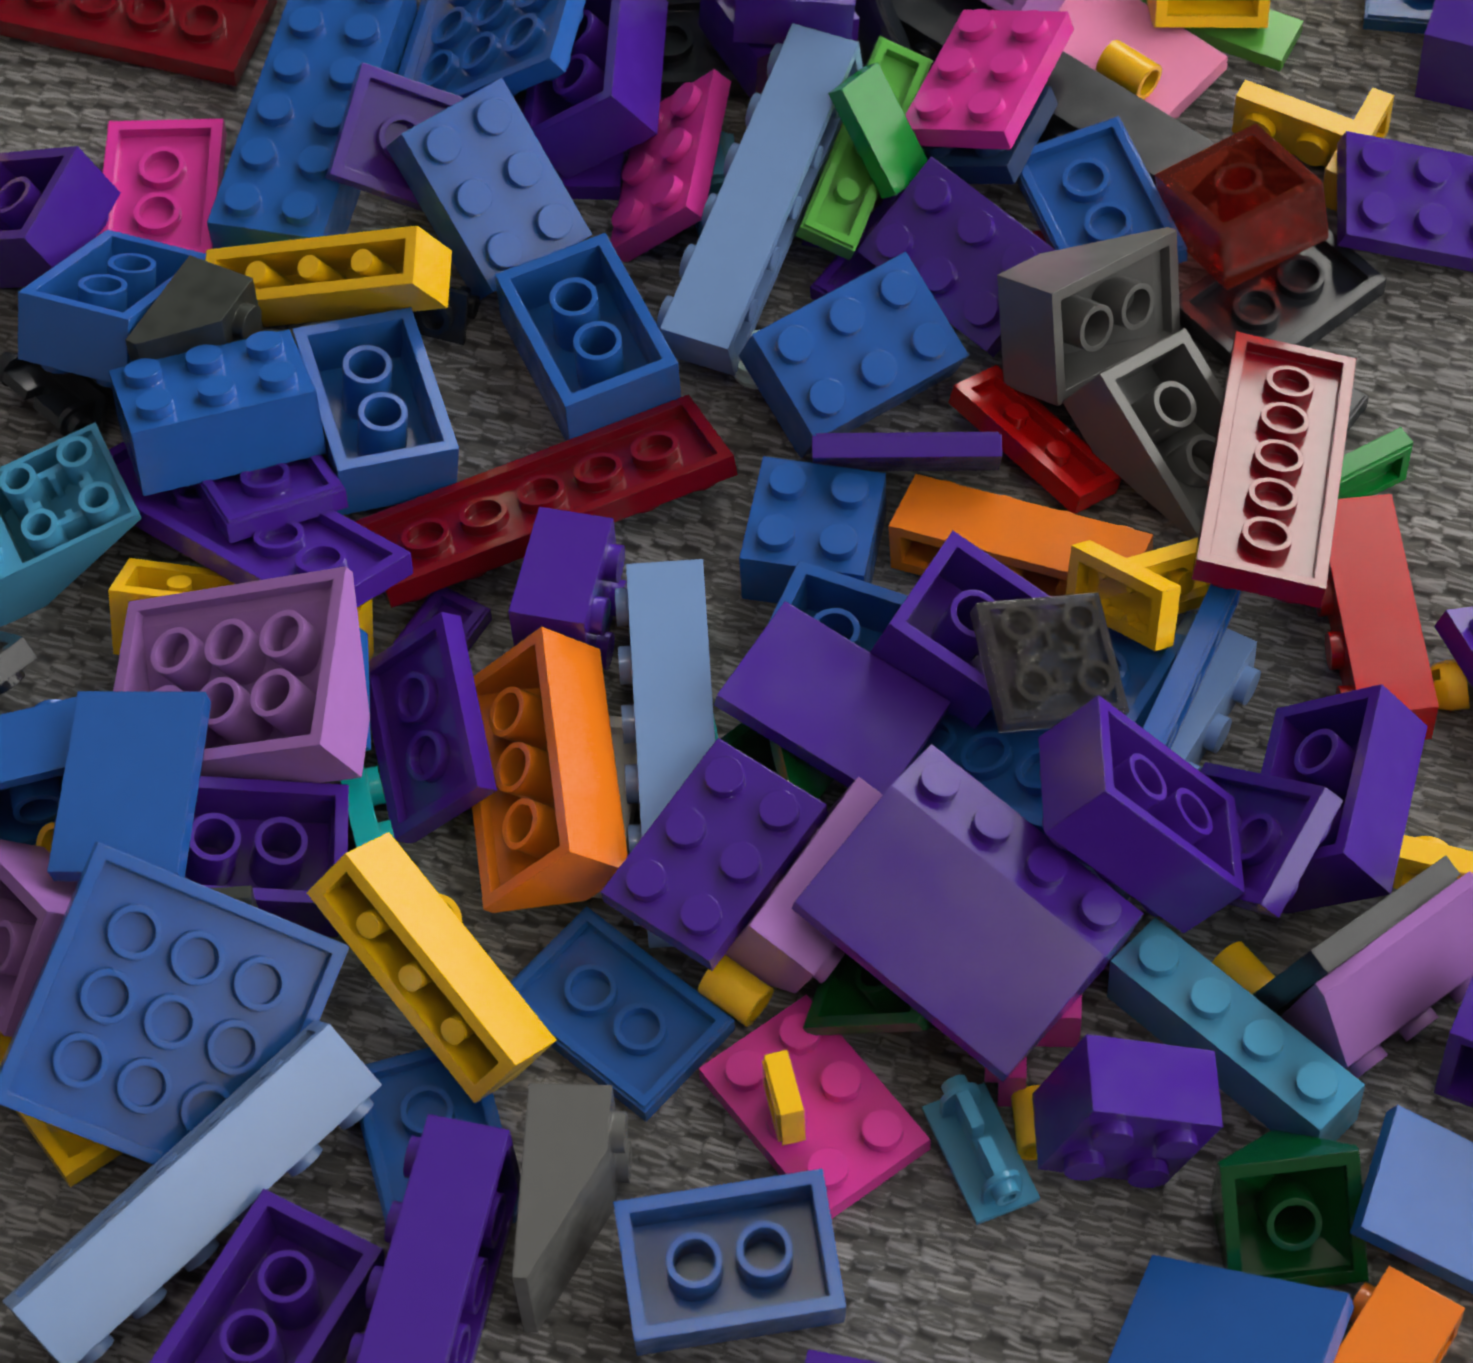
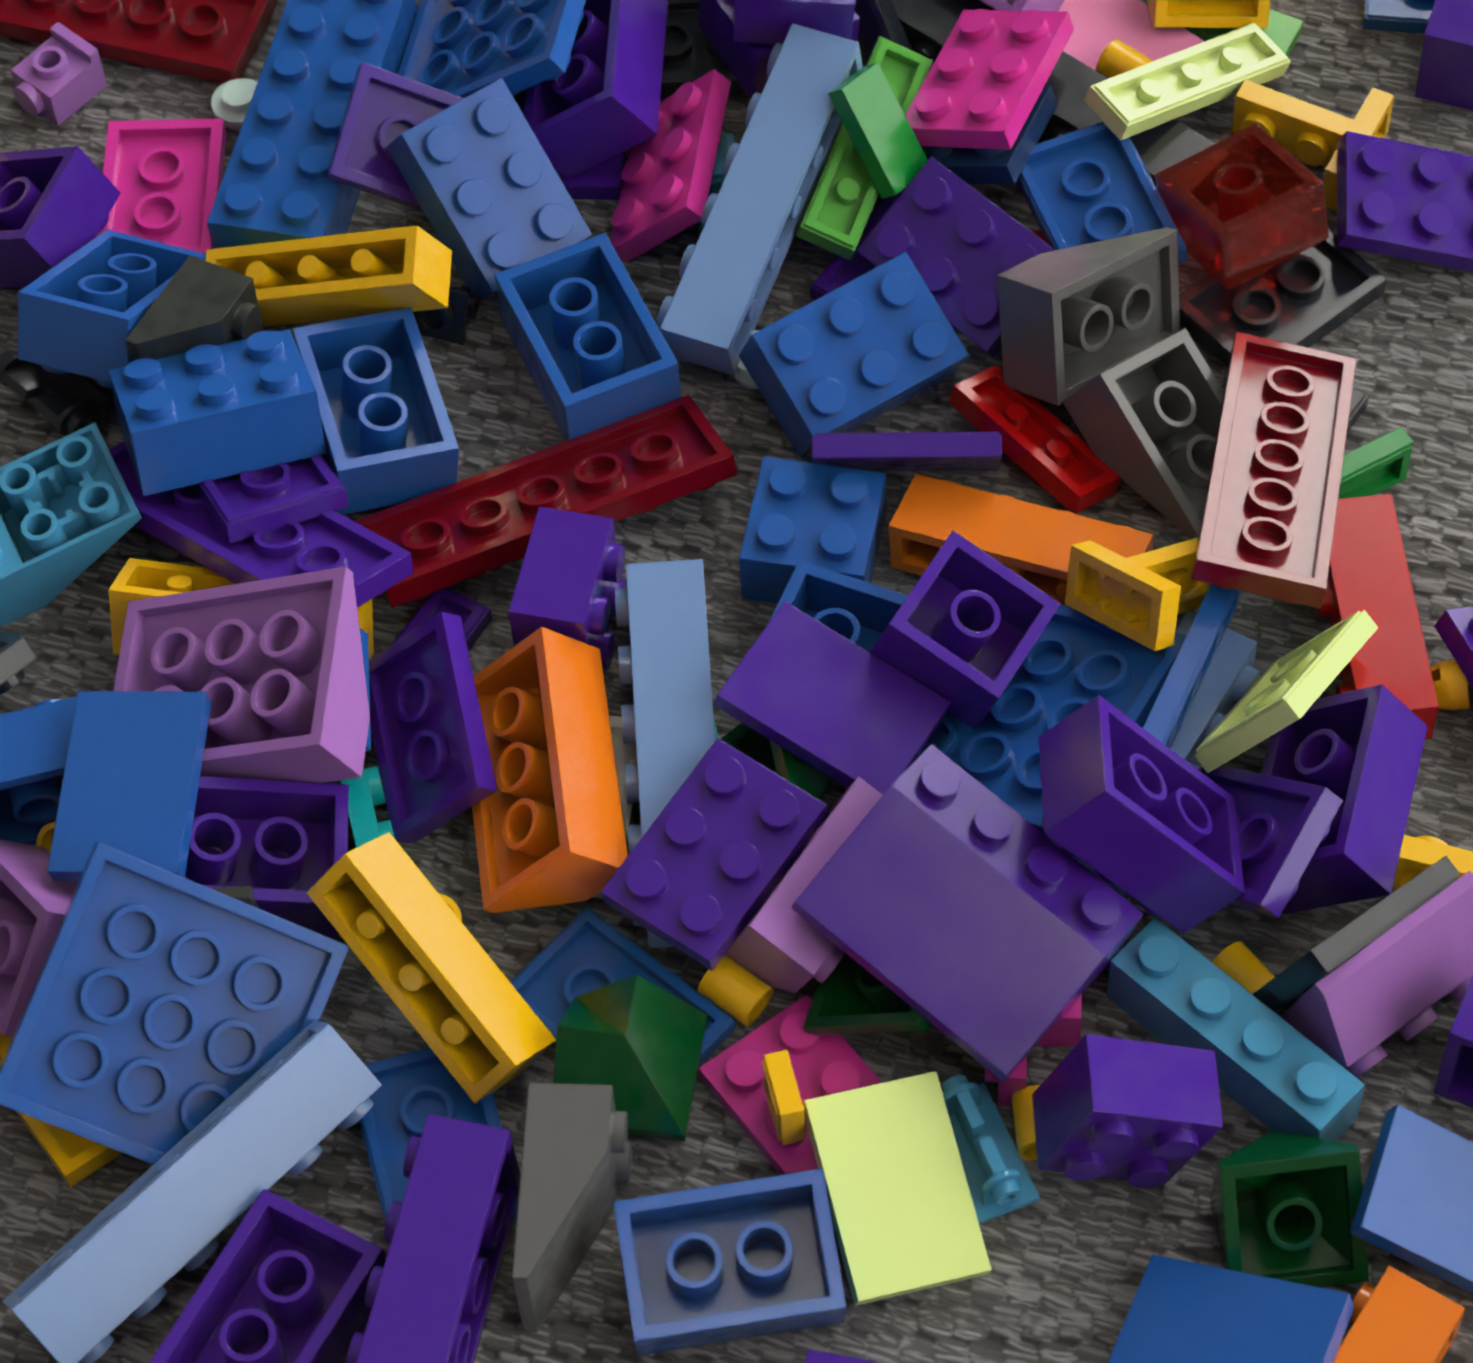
(58, 76): none -> medium lavender brick
(232, 101): none -> light aqua plate
(640, 1045): none -> dark green slope
(896, 1188): none -> yellowish green tile
(1045, 658): clear smoke tile -> none
(1186, 81): none -> yellowish green tile
(1285, 690): none -> yellowish green tile

